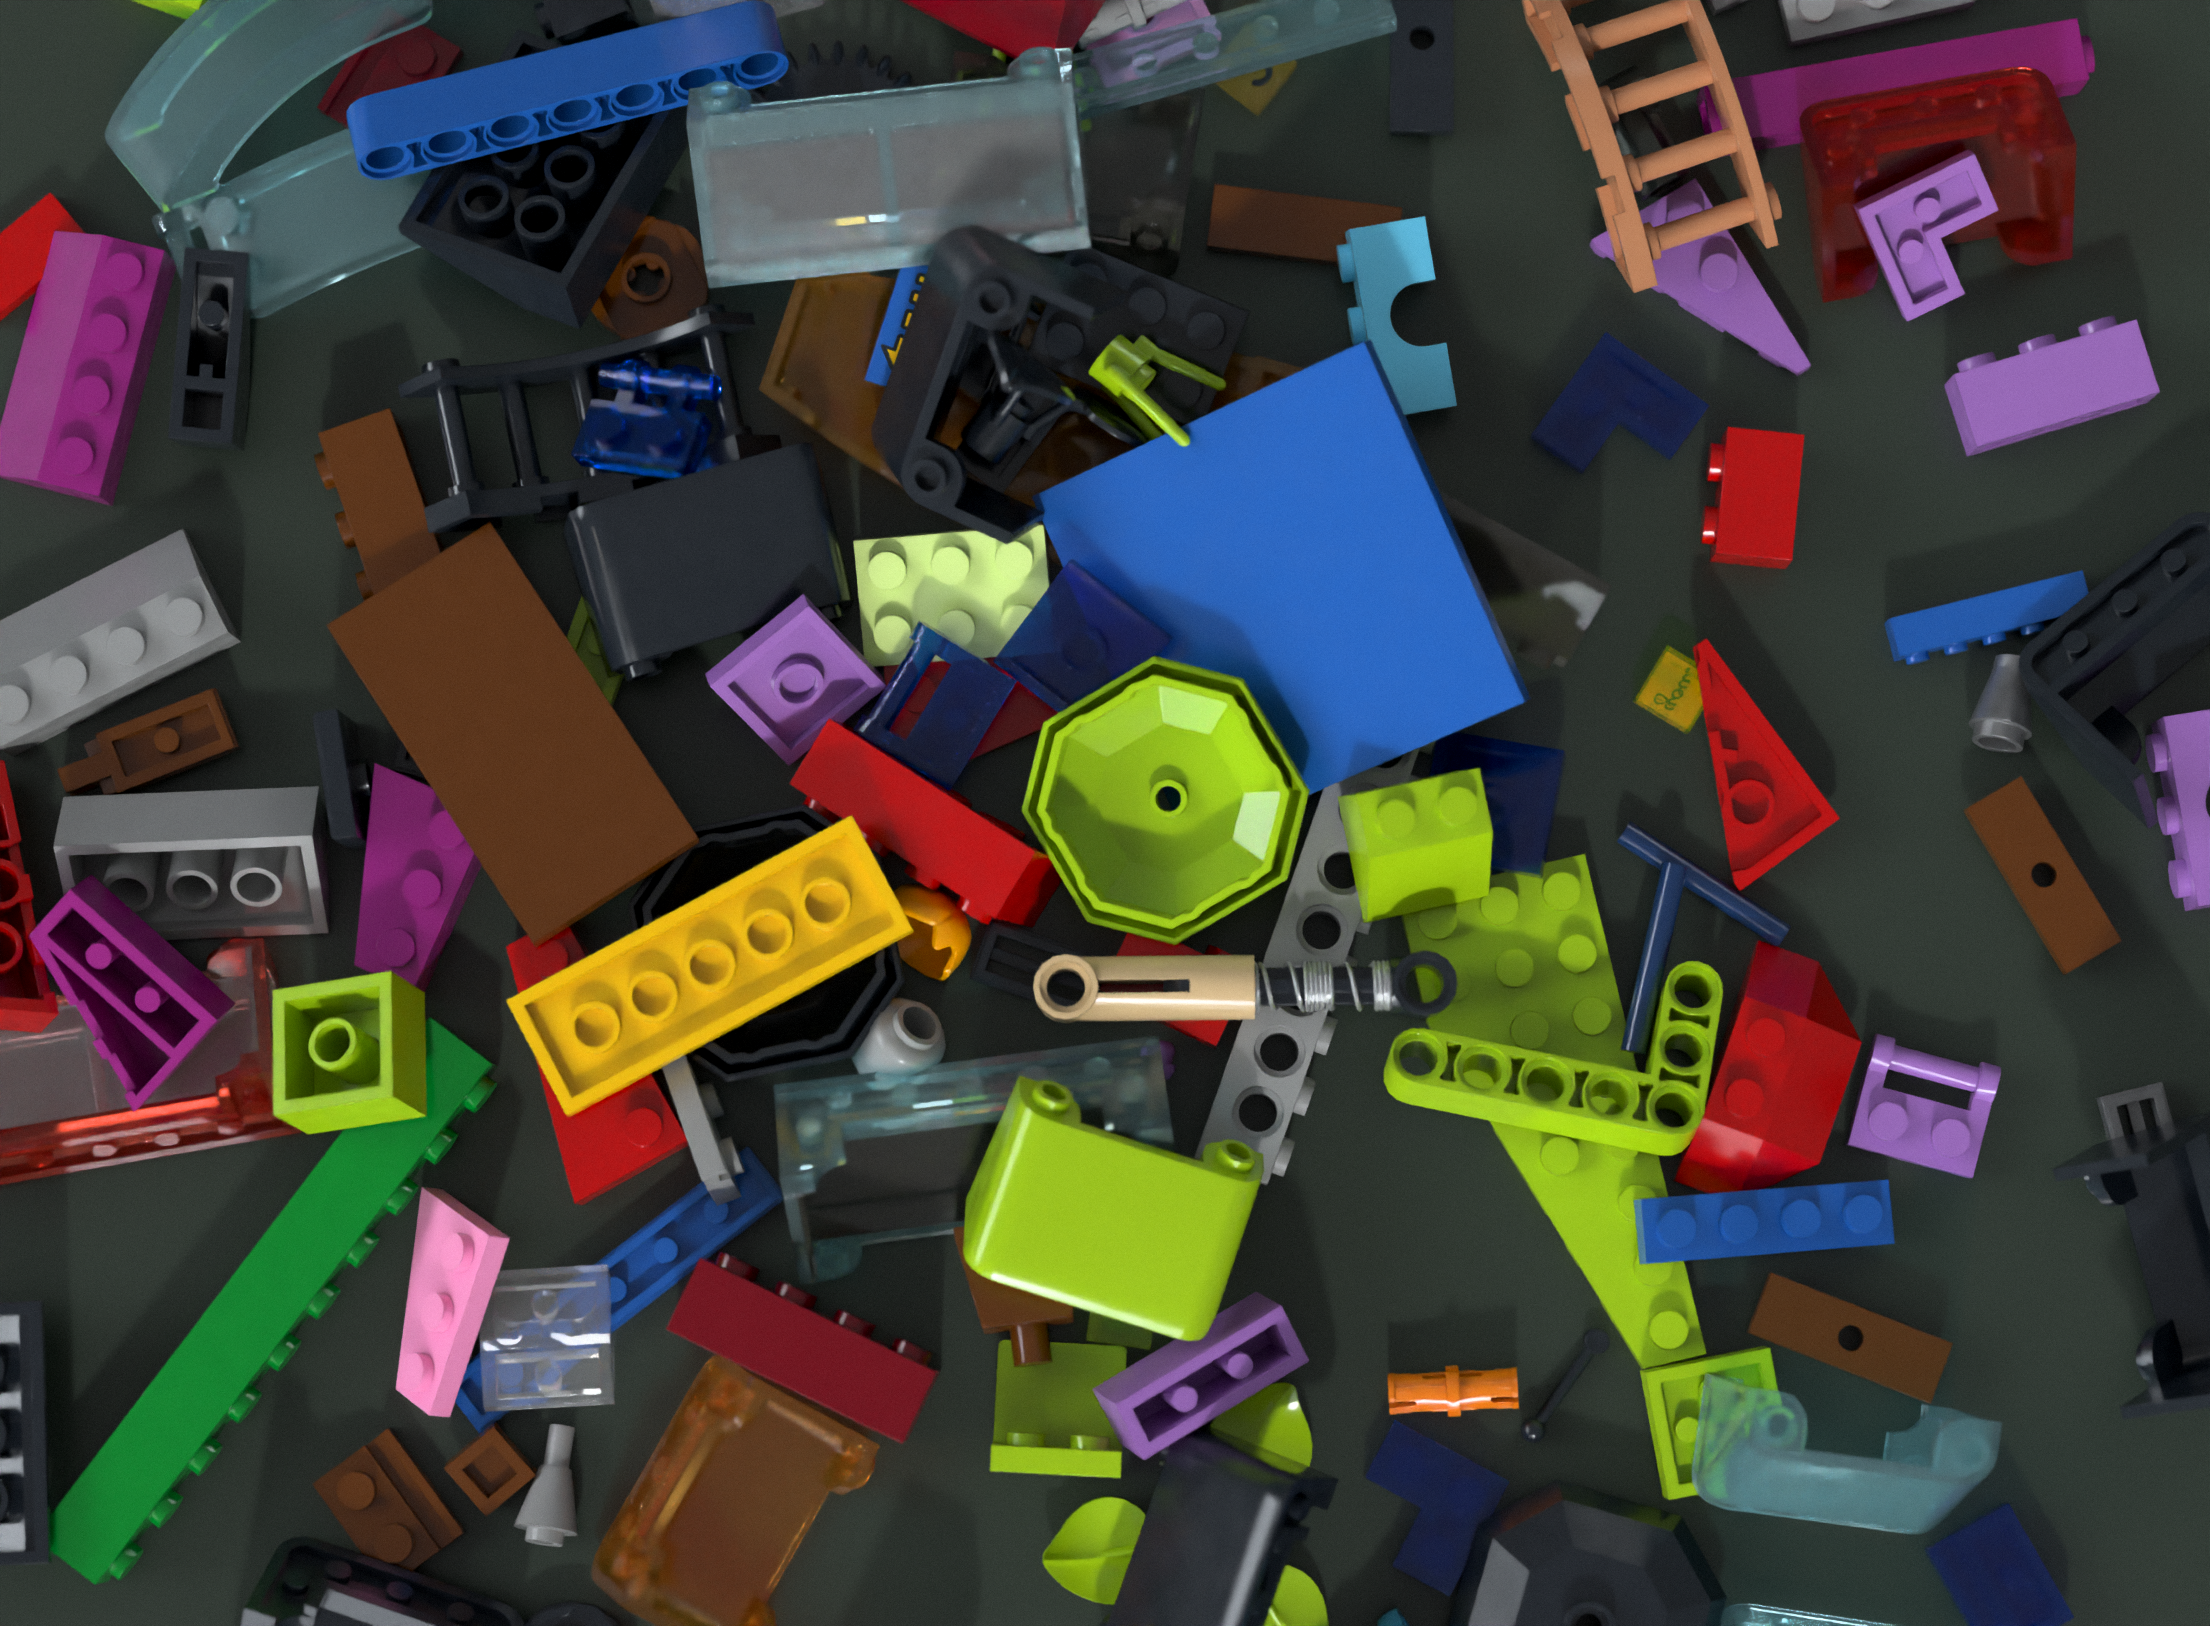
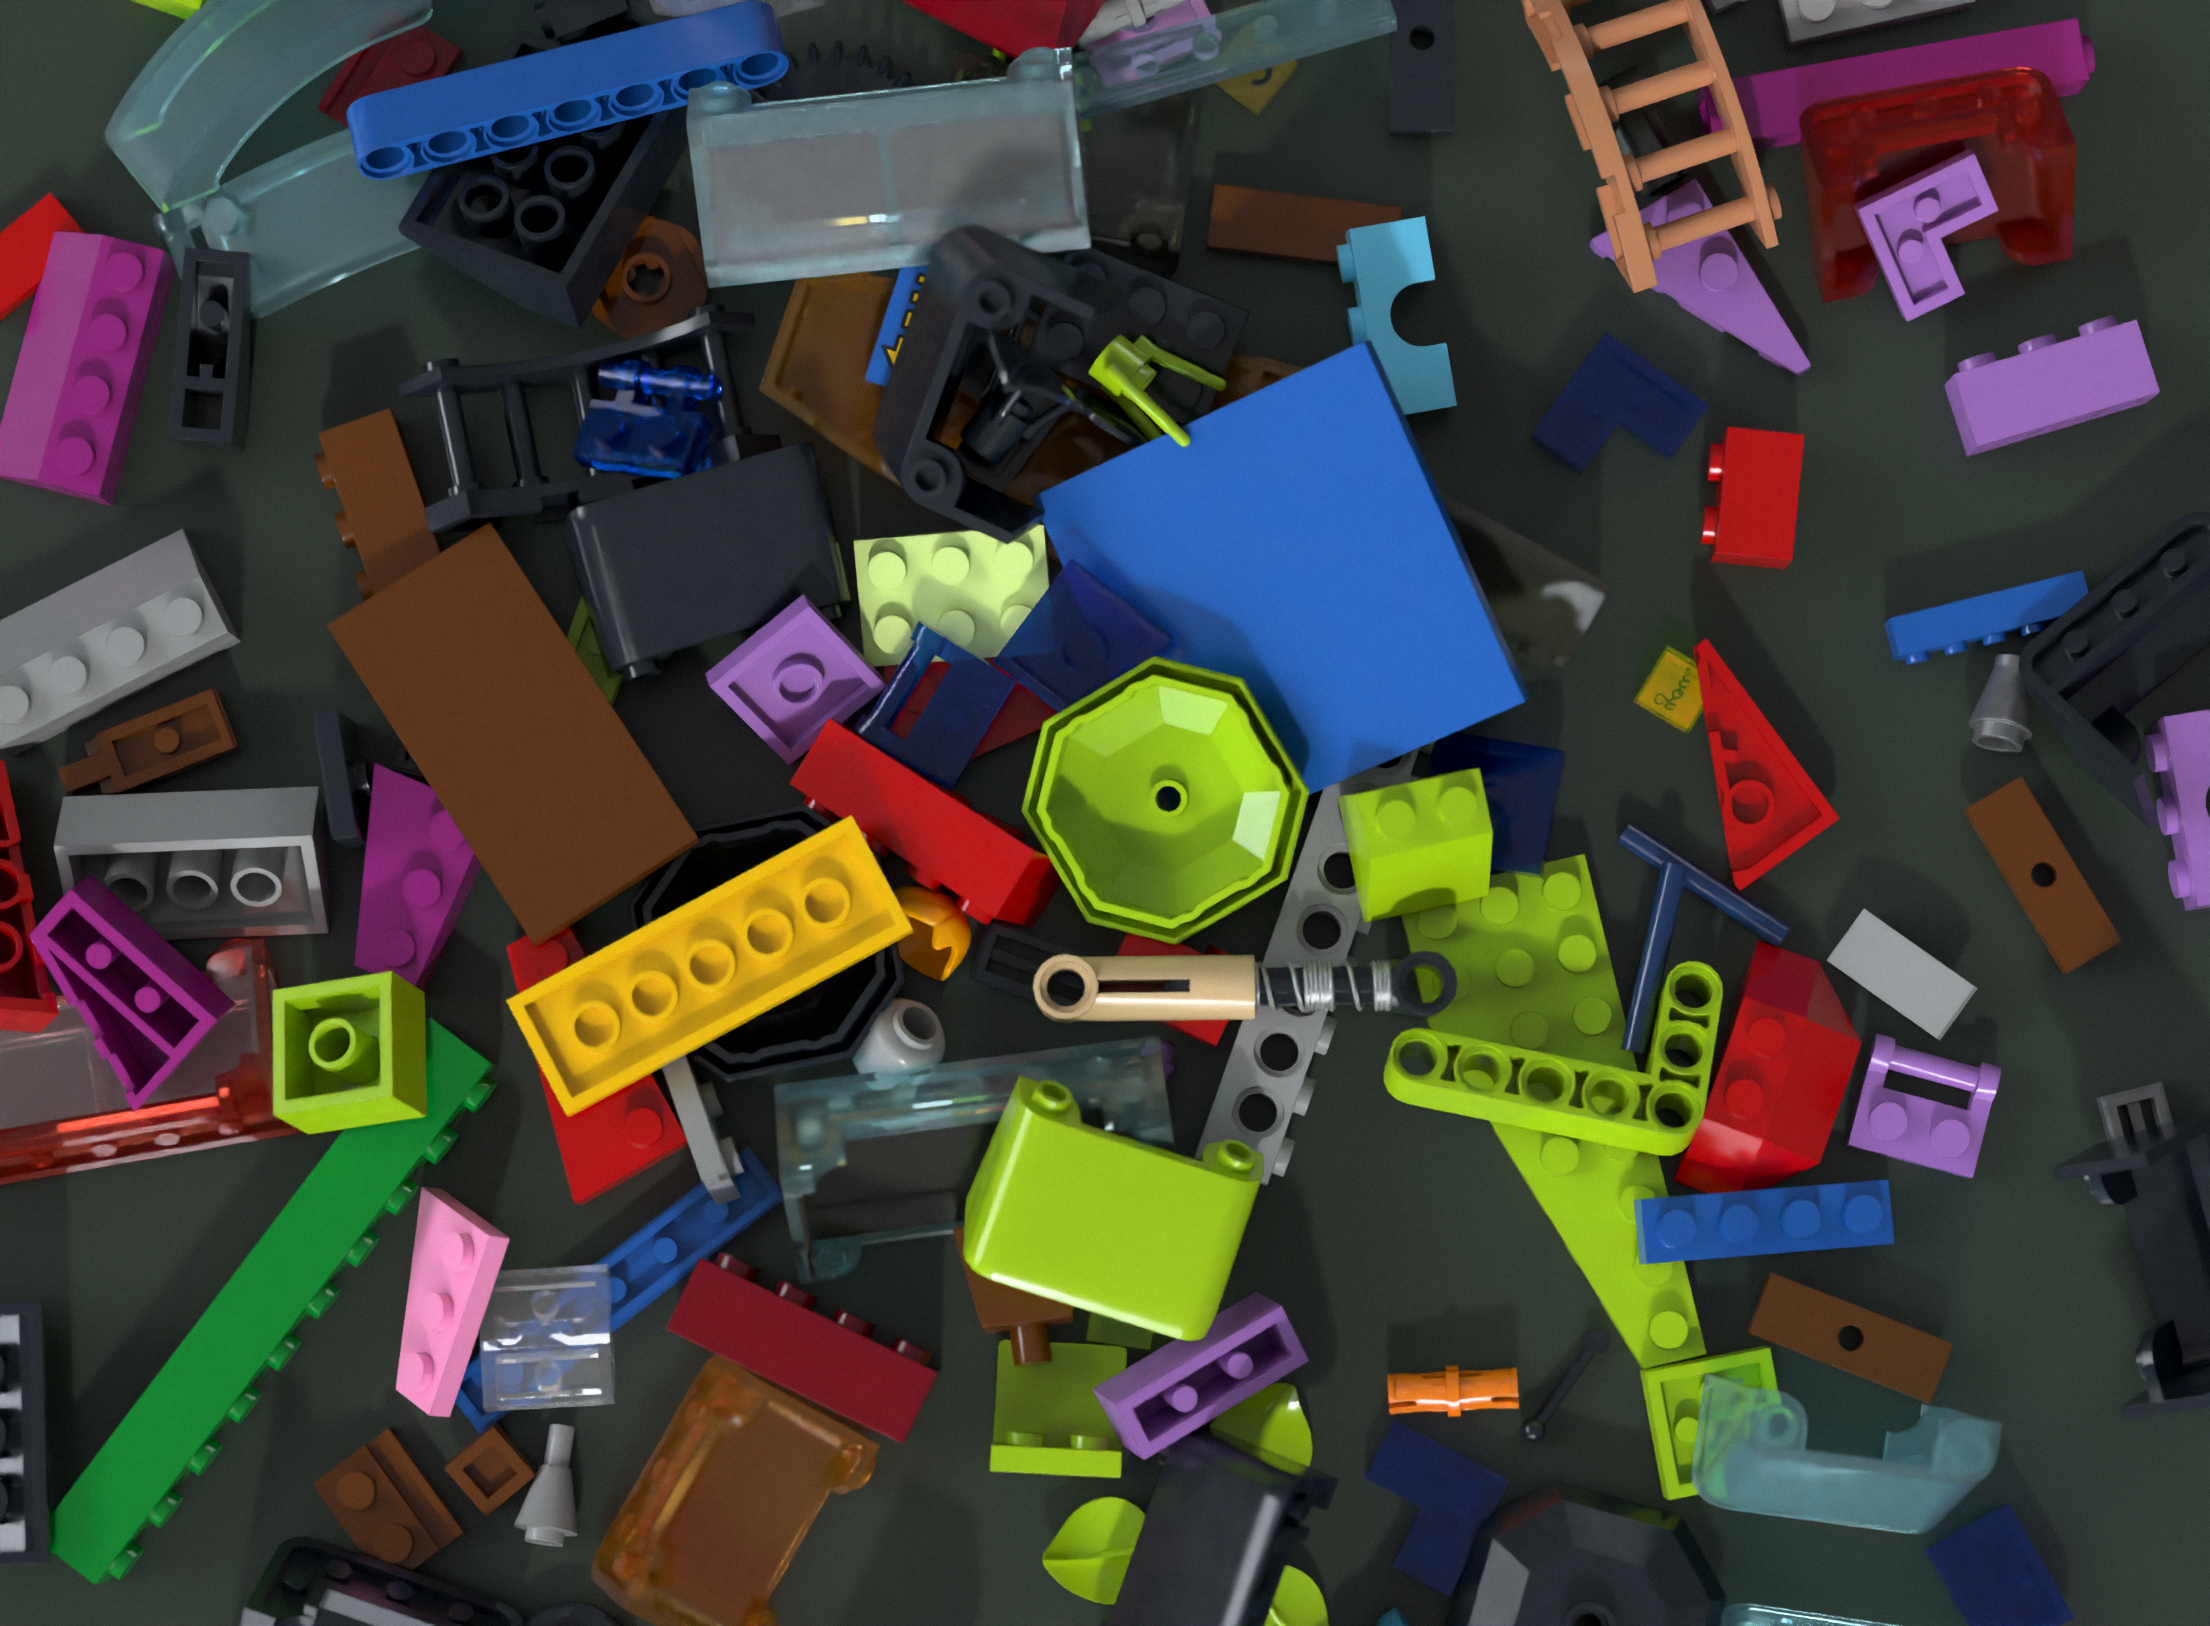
(1902, 974): none -> light grey slope

